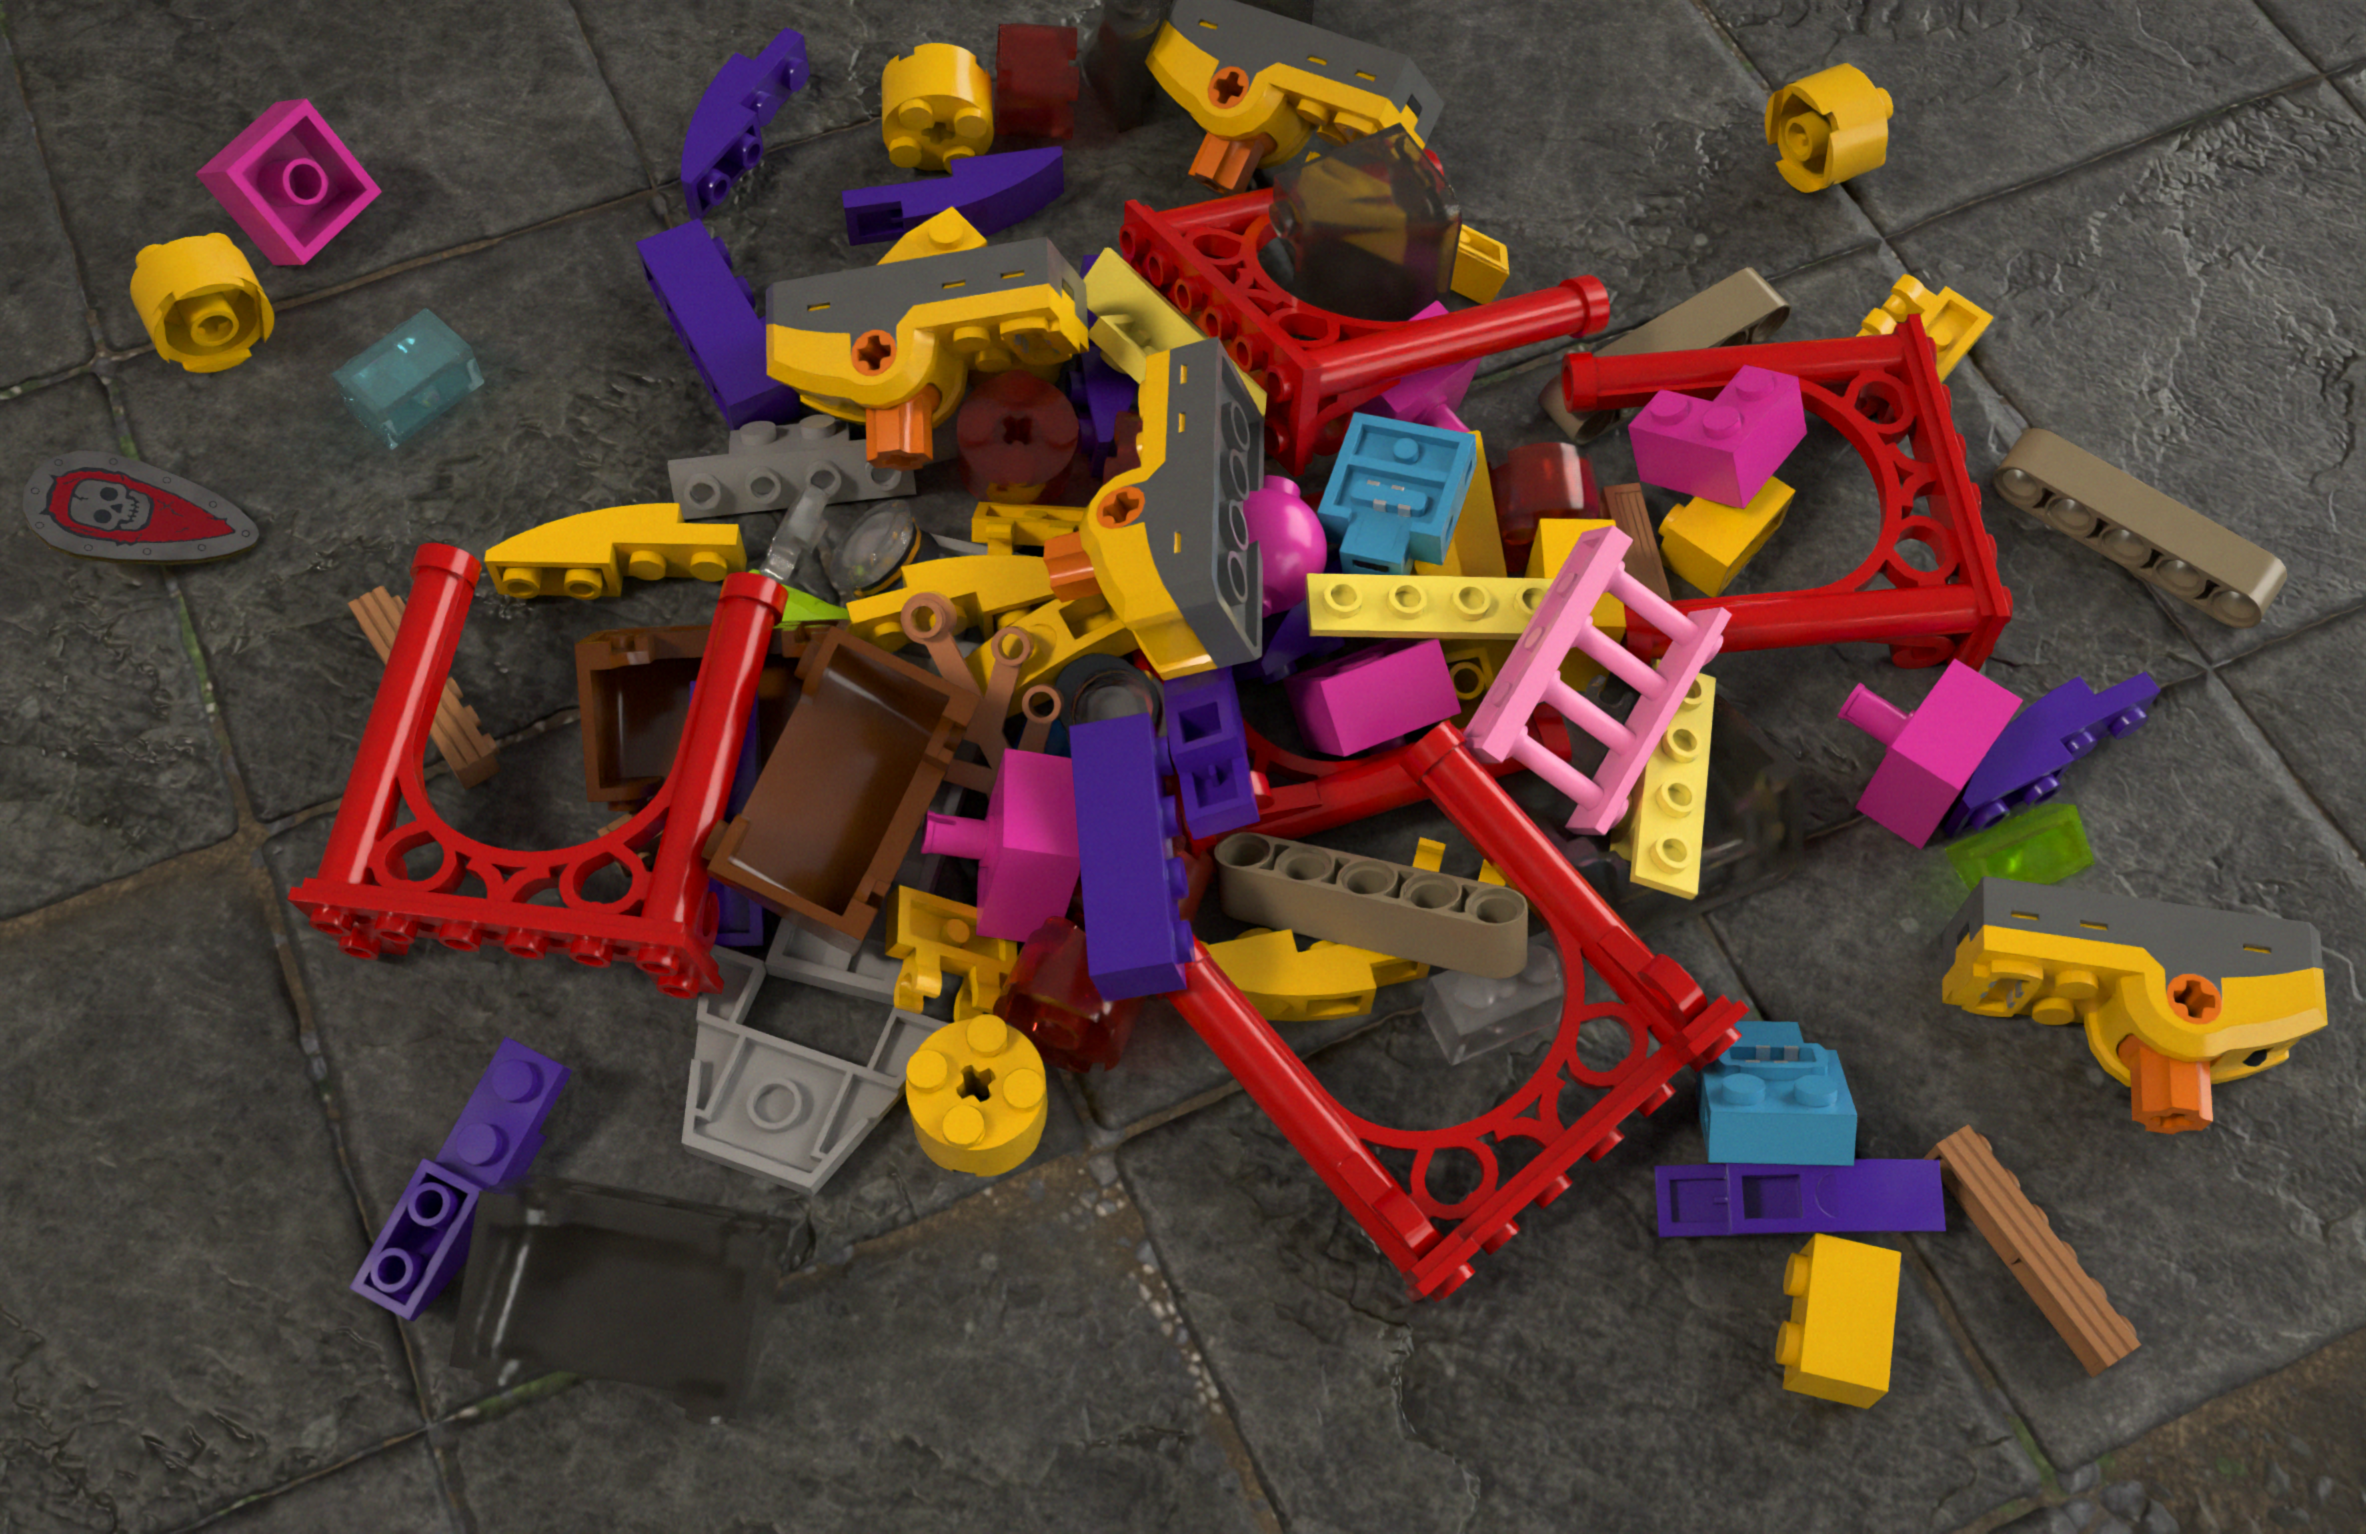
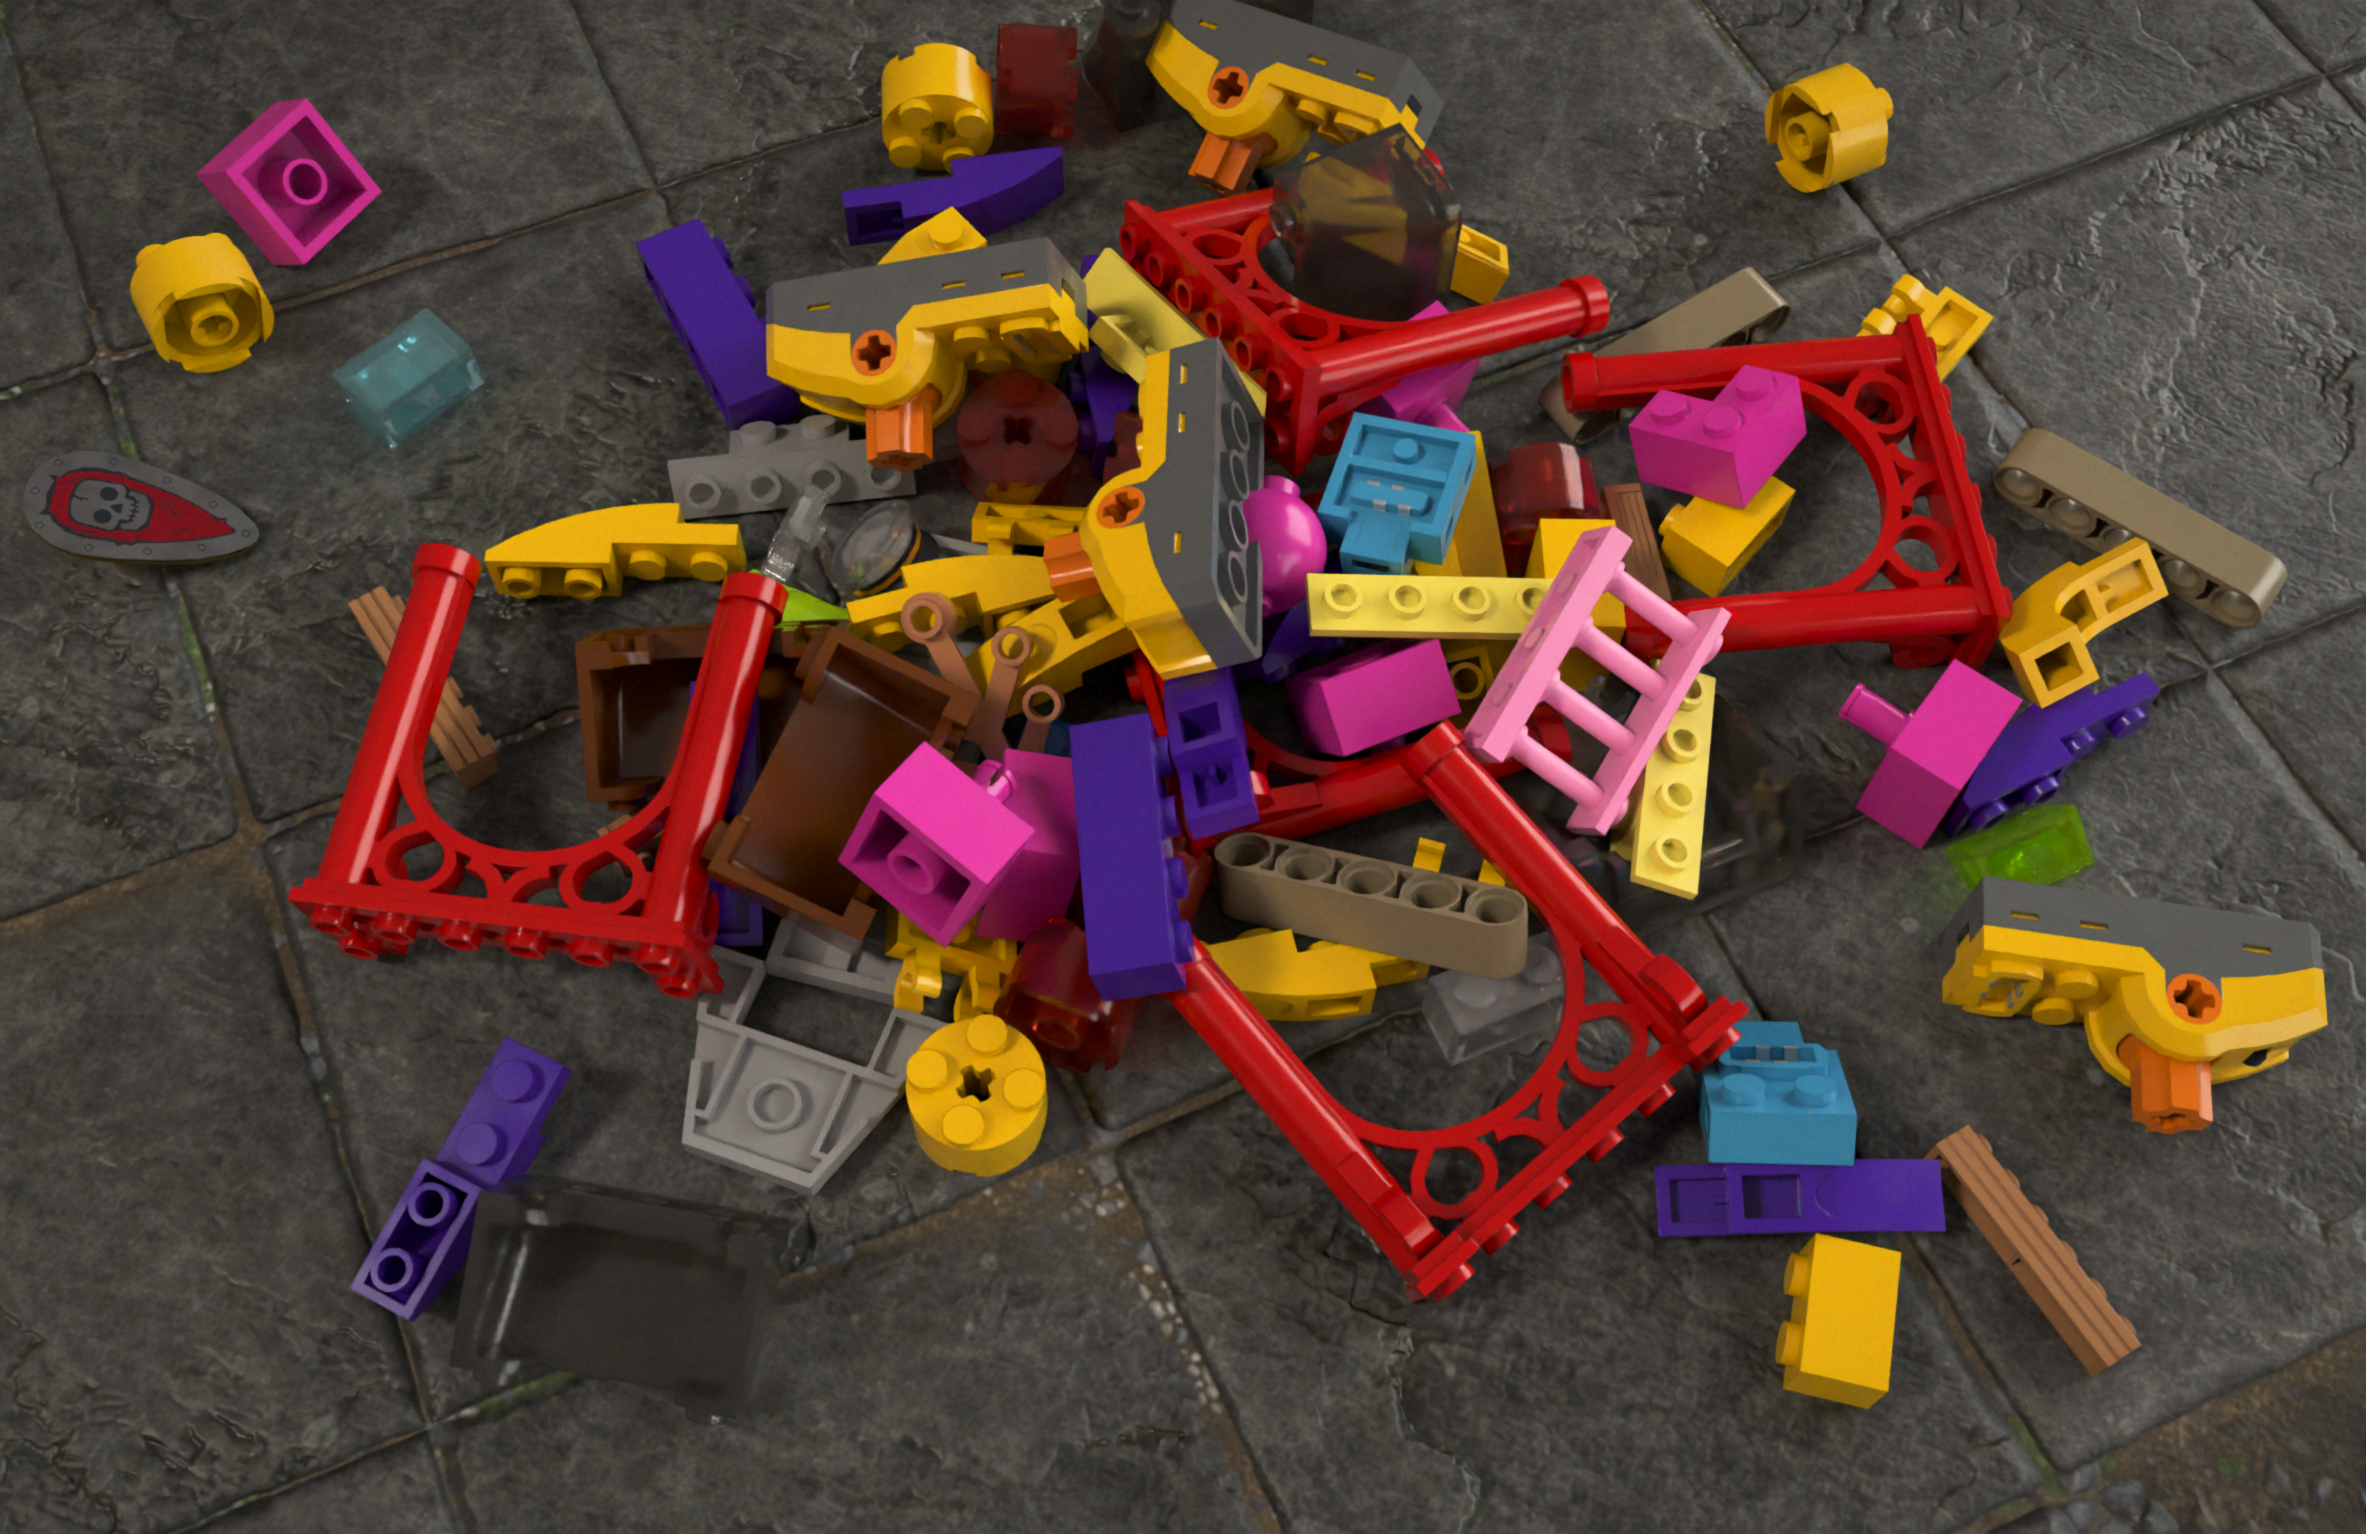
(726, 126): dark purple slope -> none
(937, 841): none -> dark pink brick
(1109, 688): clear piece -> none
(2067, 610): none -> yellow arch

